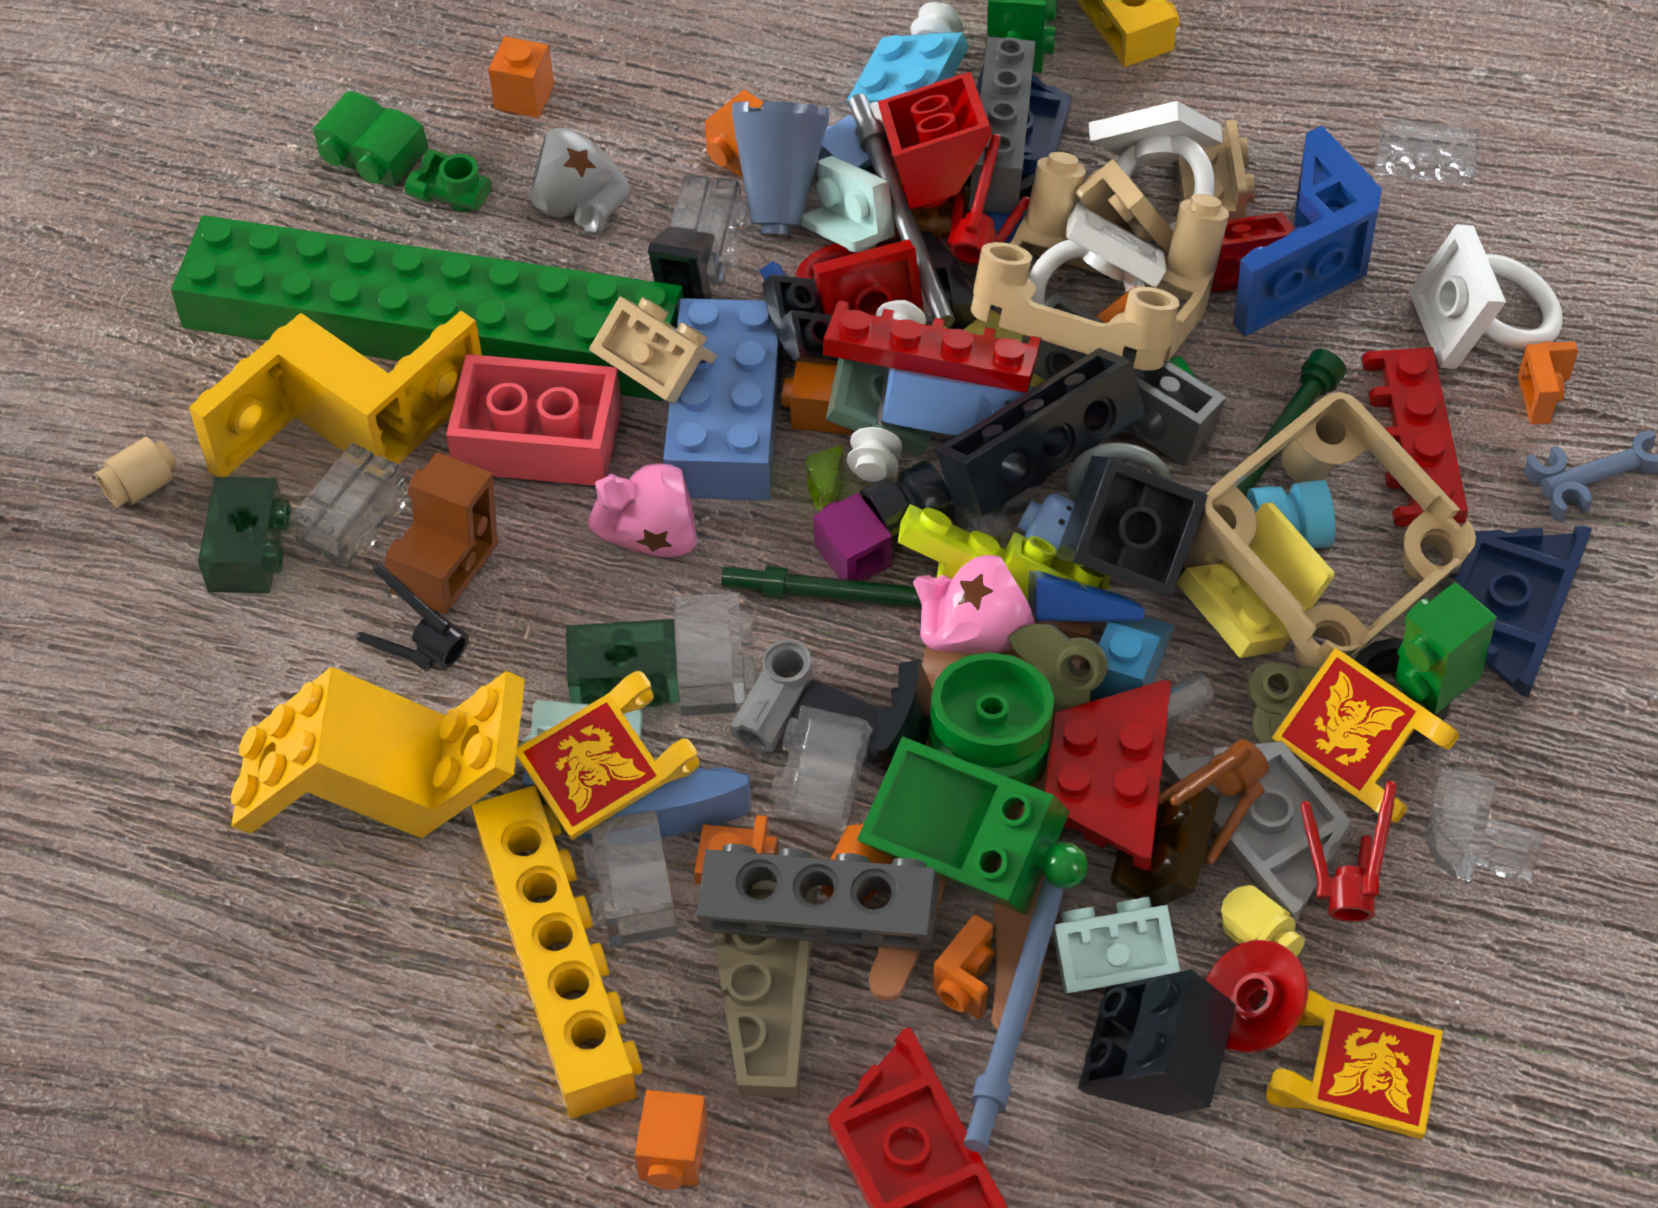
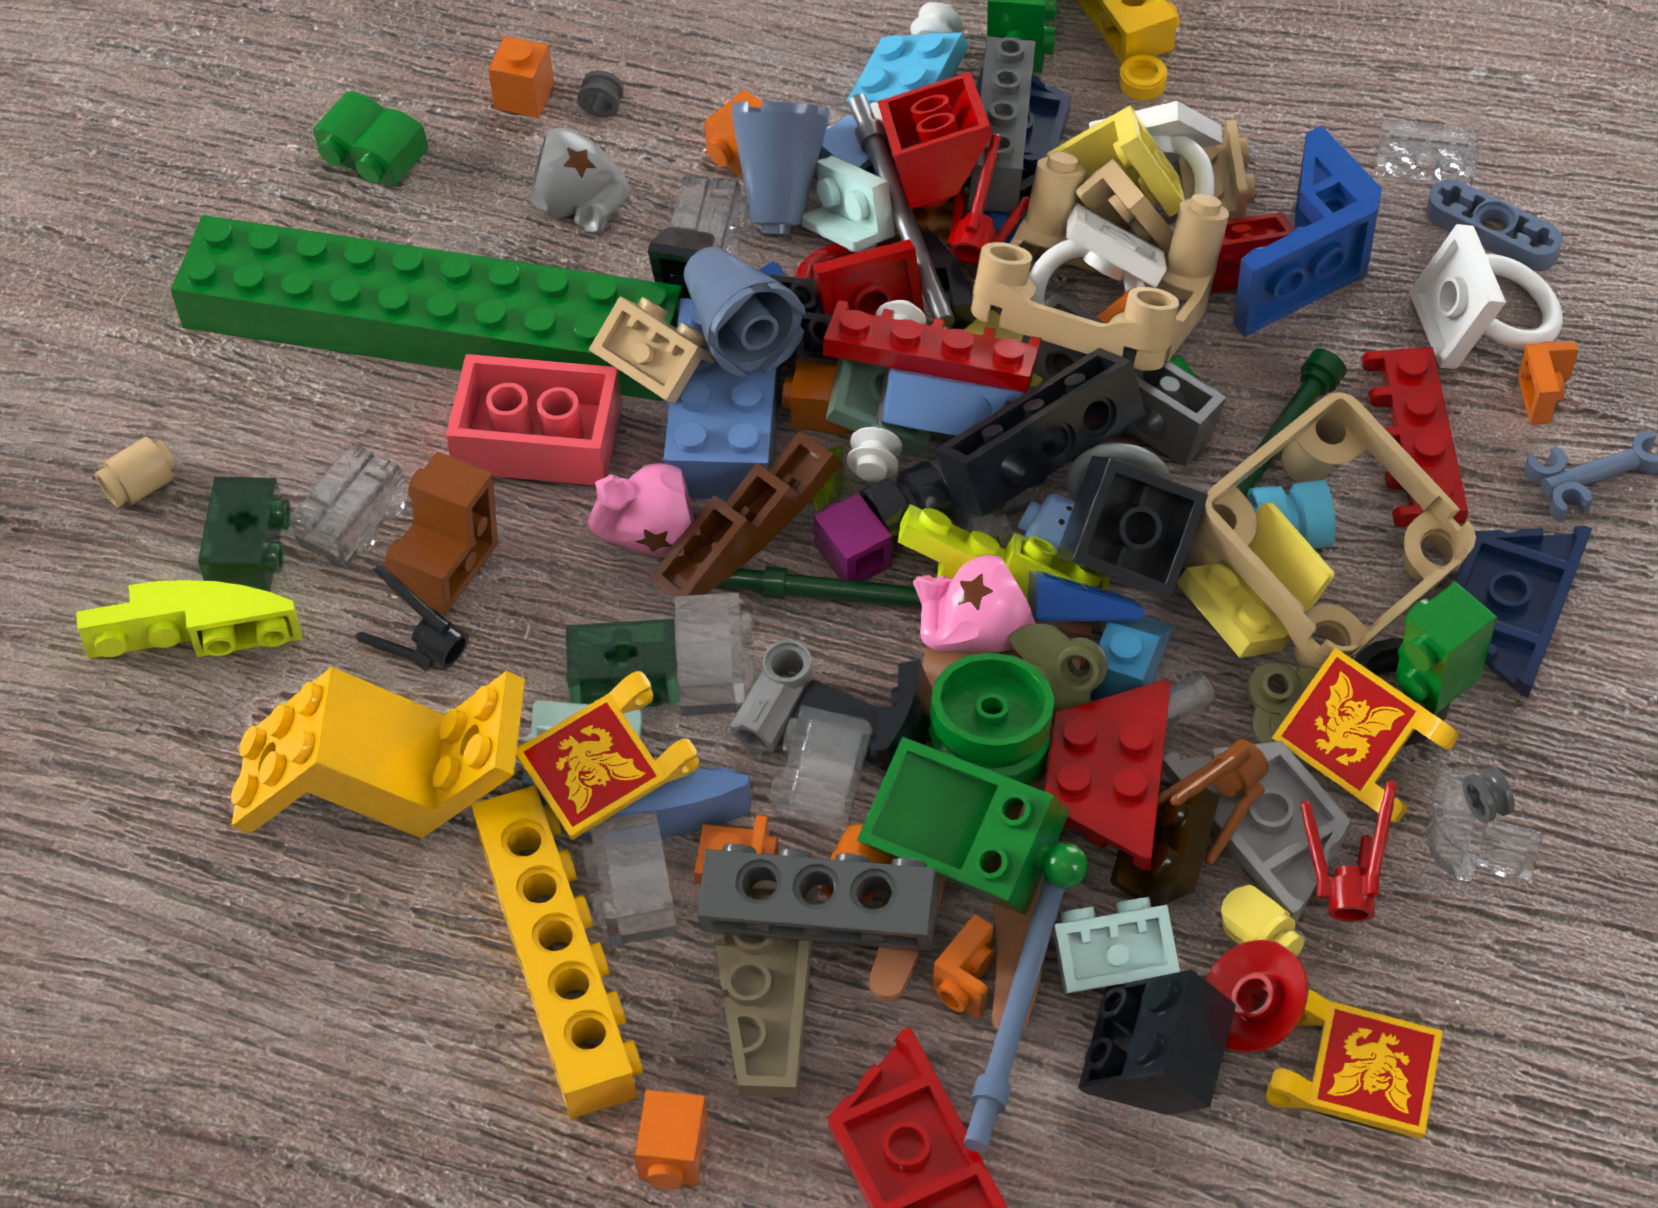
(207, 613): none -> neon yellow slope
(334, 392): yellow bracket -> none
(449, 180): green plate -> none
(603, 83): none -> dark grey bush
(743, 312): none -> sand blue cone
(757, 511): none -> reddish brown slope
(1135, 151): none -> light yellow bracket
(1143, 77): none -> yellow tile
(1488, 794): none -> dark grey bush
(1529, 228): none -> sand blue beam

